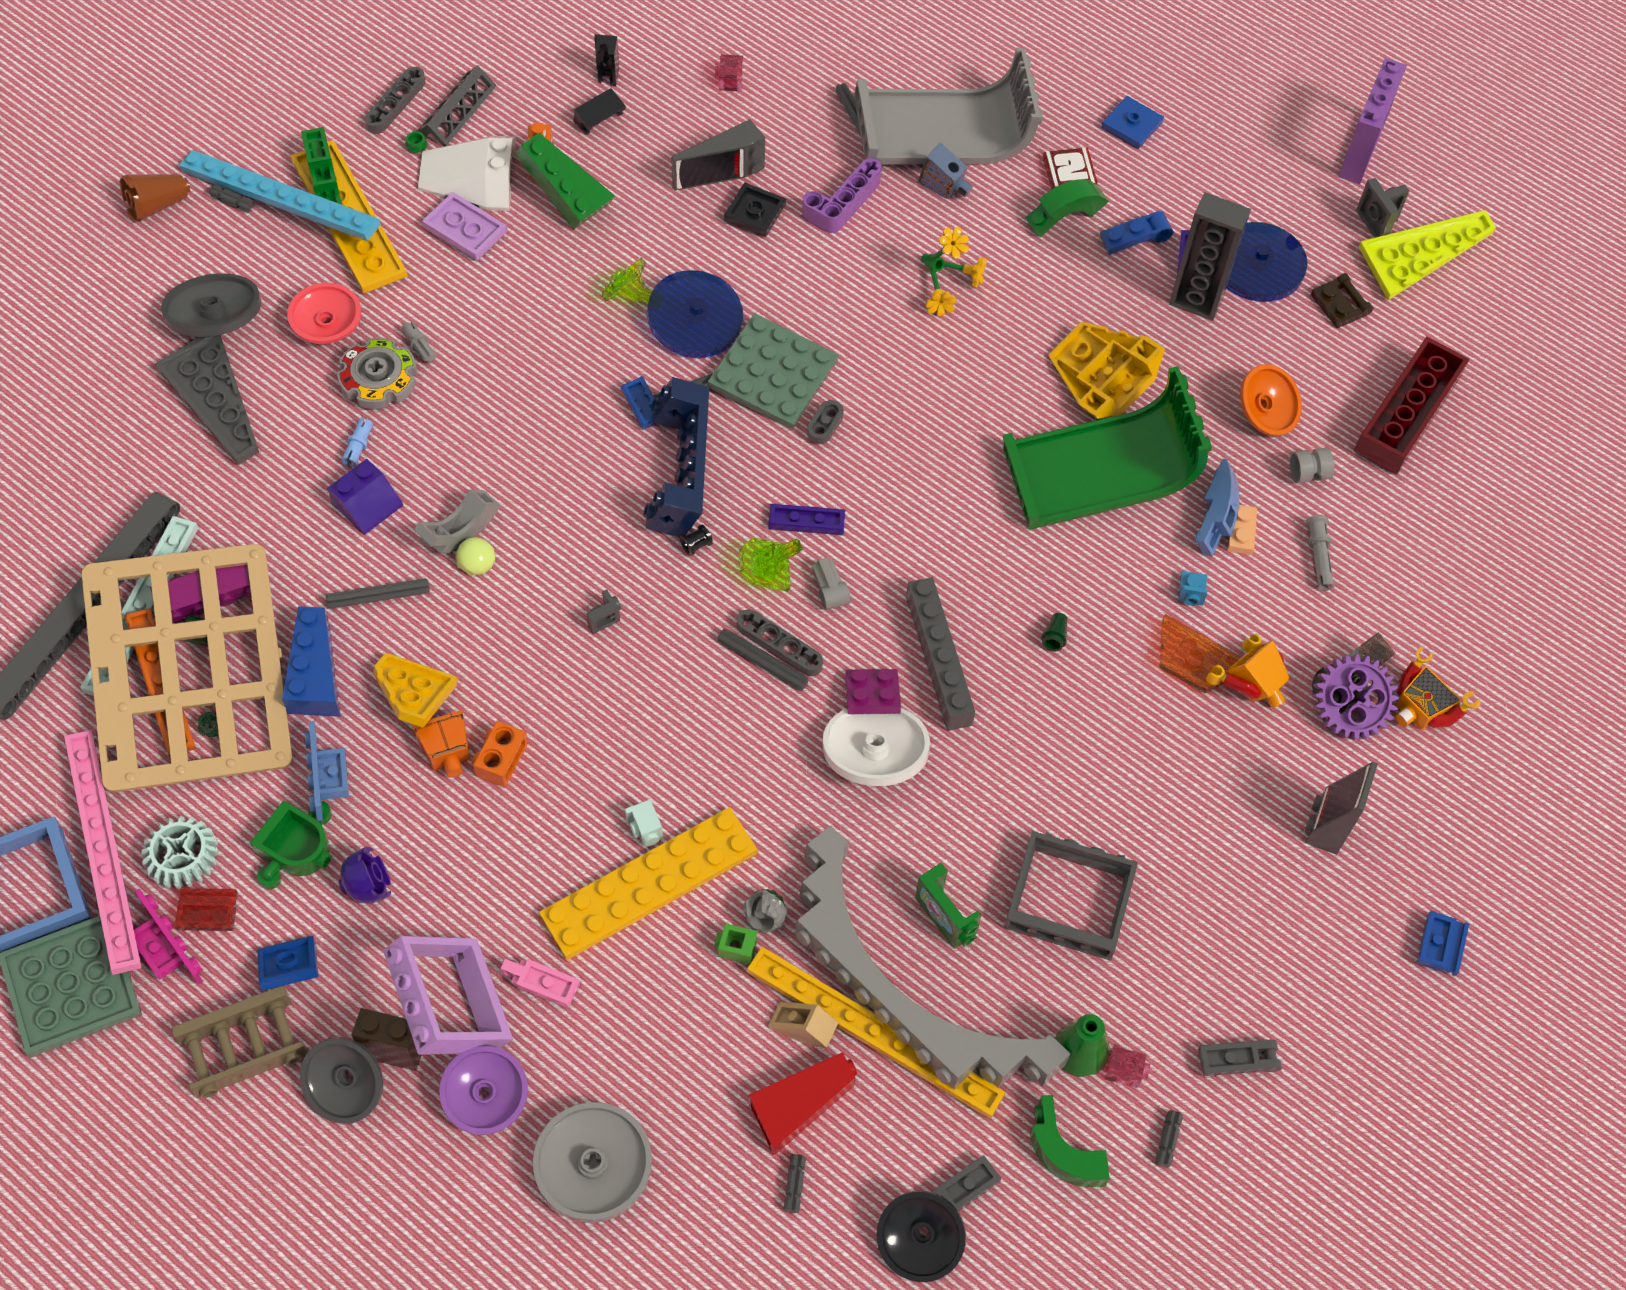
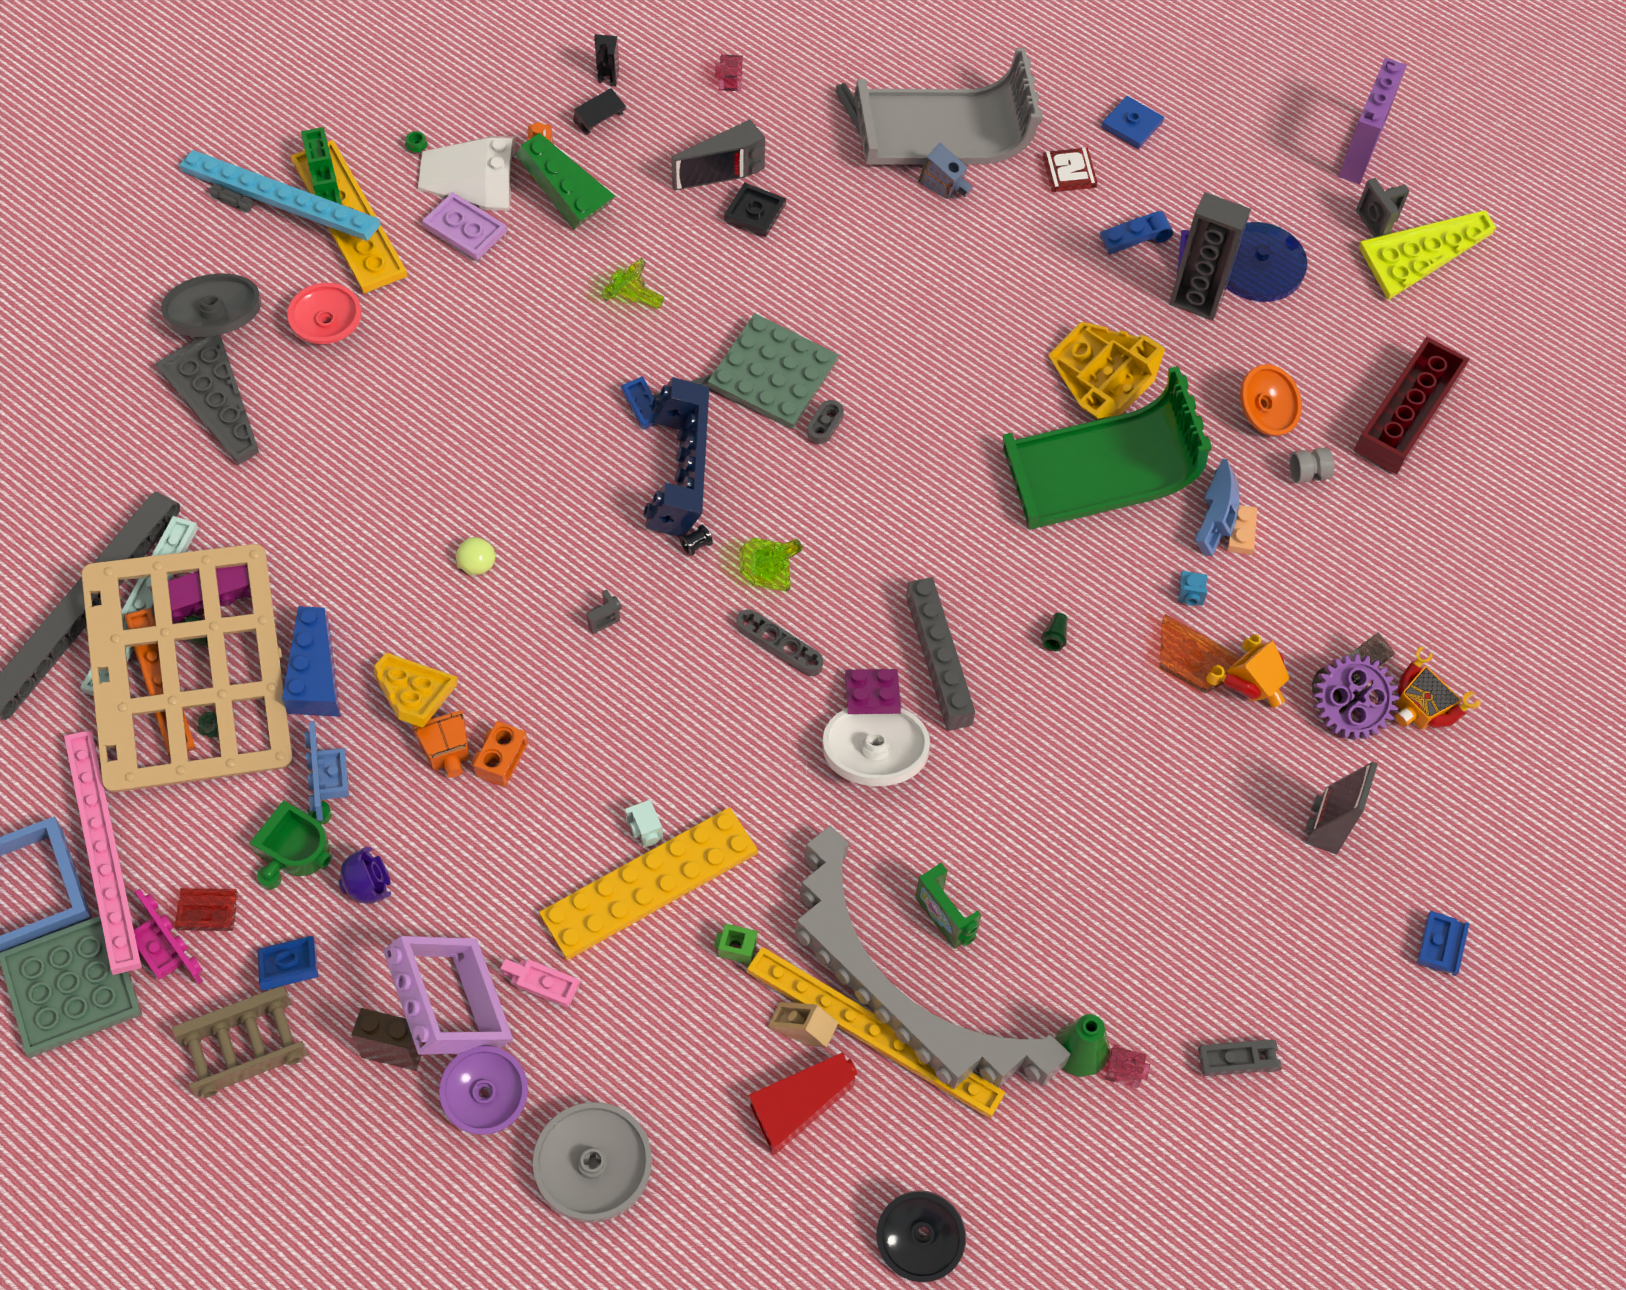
(152, 193): dark orange cone -> none
(180, 837): light aqua gear -> none
(329, 1086): dark grey dish -> none
(357, 442): light blue pin -> none
(364, 496): dark purple slope -> none
(377, 373): light grey piece -> none
(377, 593): dark grey axle -> none
(391, 98): dark grey beam -> none
(418, 341): light grey axle -> none
(450, 102): dark grey fence -> none
(465, 522): light grey arch -> none
(694, 314): clear blue dish -> none
(763, 659): dark grey axle -> none
(765, 910): light grey piece -> none
(794, 1183): dark grey axle -> none
(806, 519): dark purple tile -> none
(831, 588): light grey piece -> none
(834, 212): medium lavender beam -> none
(953, 244): yellow plant -> none
(969, 1183): dark grey plate -> none
(1059, 933): dark grey window -> none
(1060, 1158): green arch -> none
(1066, 199): green arch -> none
(1169, 1138): dark grey axle -> none
(1320, 542): light grey pin -> none
(1336, 305): dark brown plate -> none

